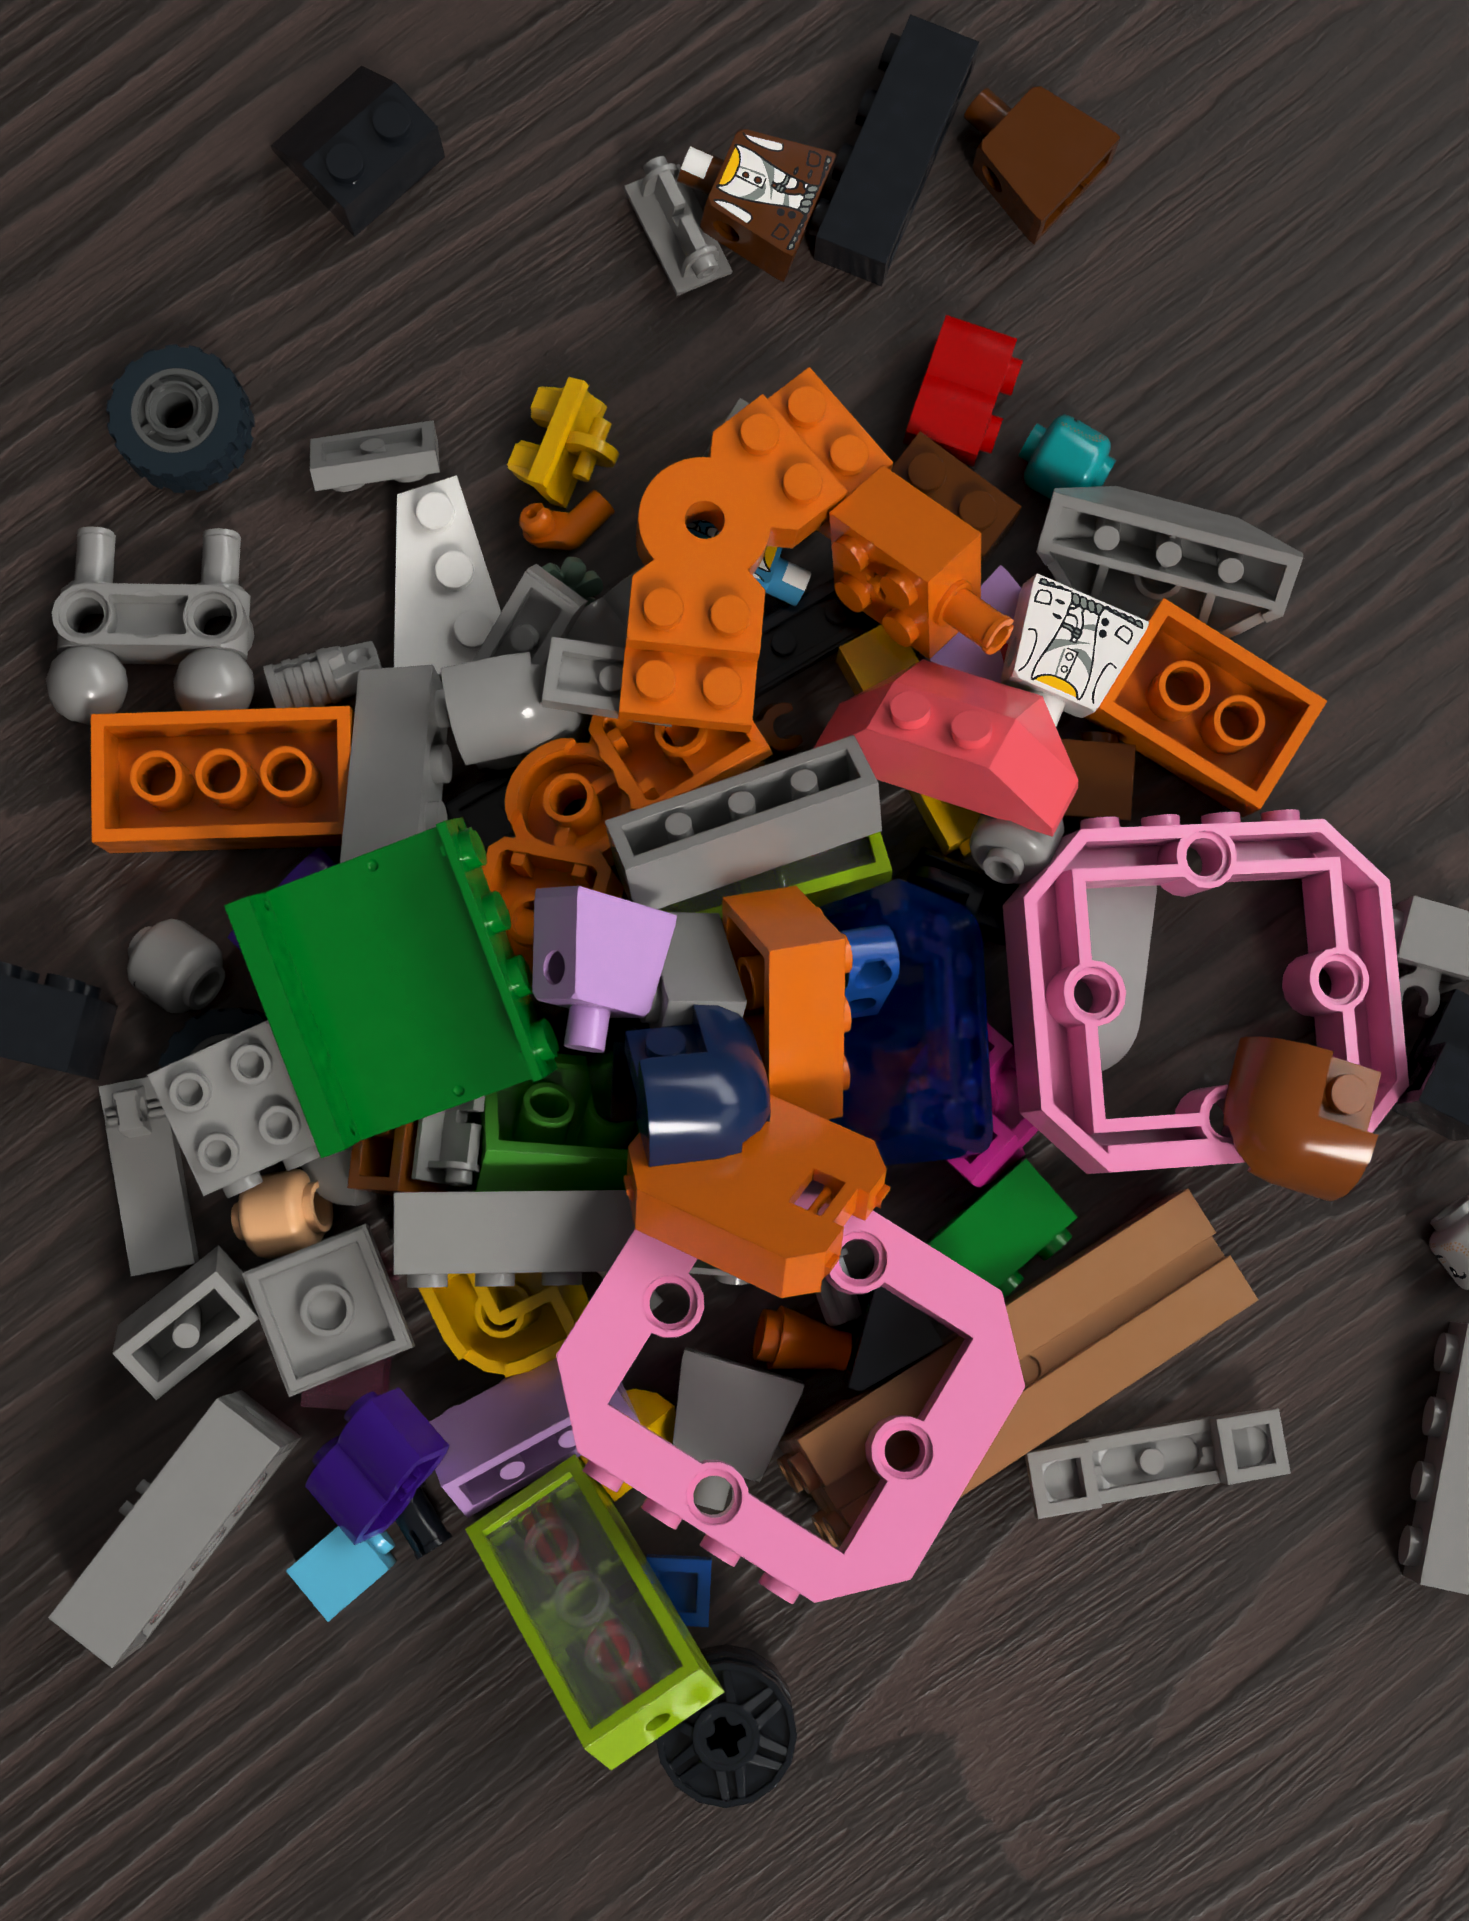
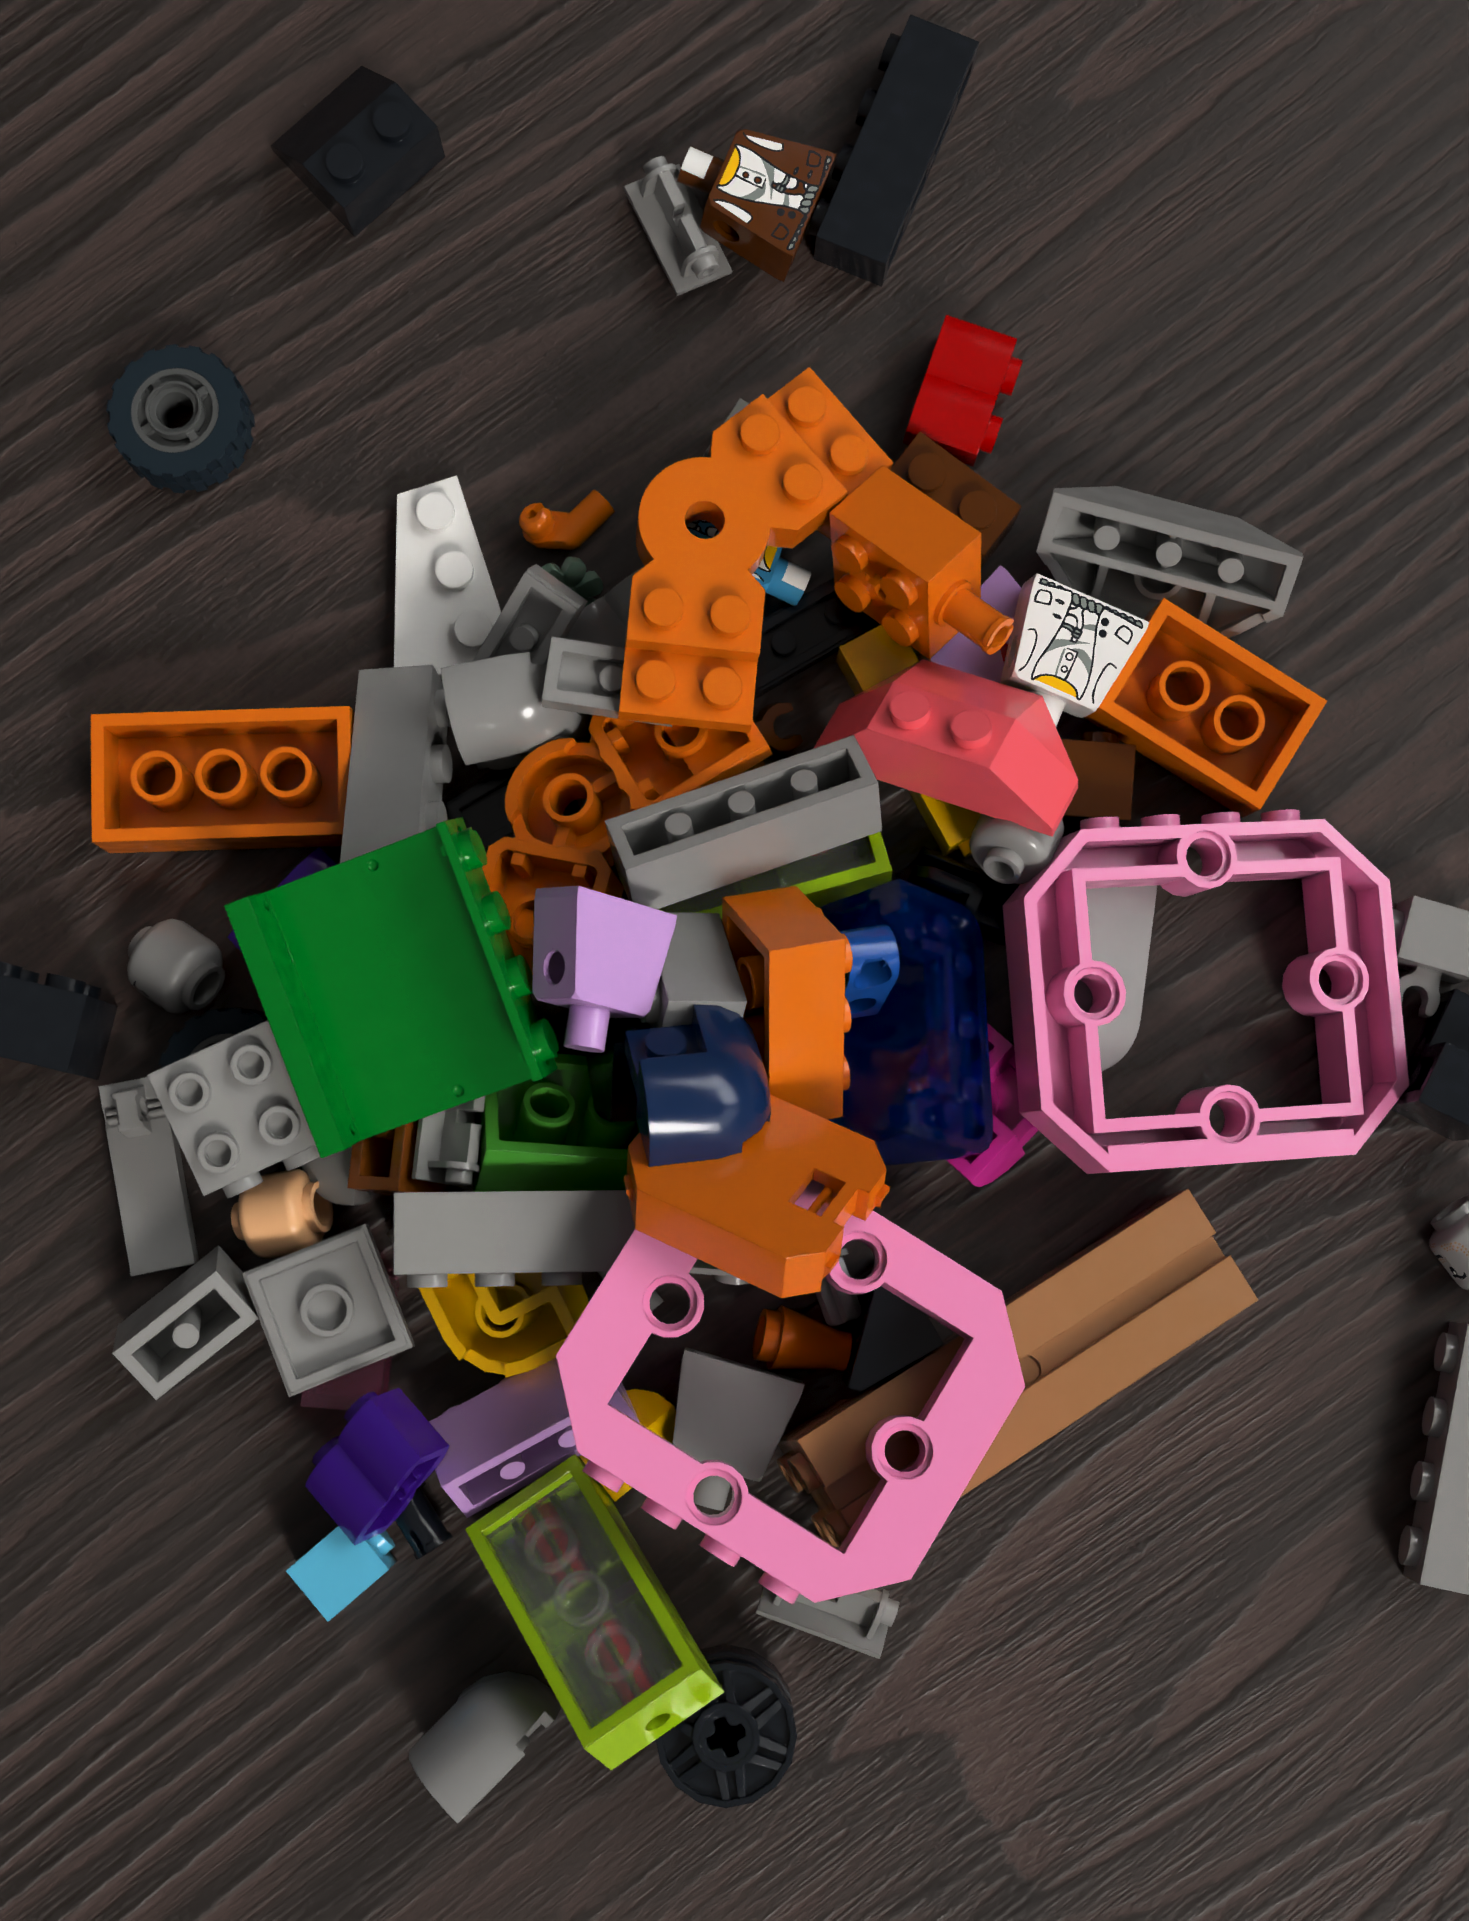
(151, 628): light grey piece -> none
(174, 1527): light grey brick -> none
(321, 676): light grey hinge -> none
(374, 455): light grey plate -> none
(481, 1739): none -> light grey brick
(570, 444): yellow hips -> none
(686, 1584): blue plate -> none
(850, 1620): none -> light grey hinge
(1007, 1227): green brick -> none
(1037, 155): reddish brown torso -> none
(1065, 456): teal head -> none
(1156, 1461): light grey slope -> none
(1301, 1115): dark orange brick -> none

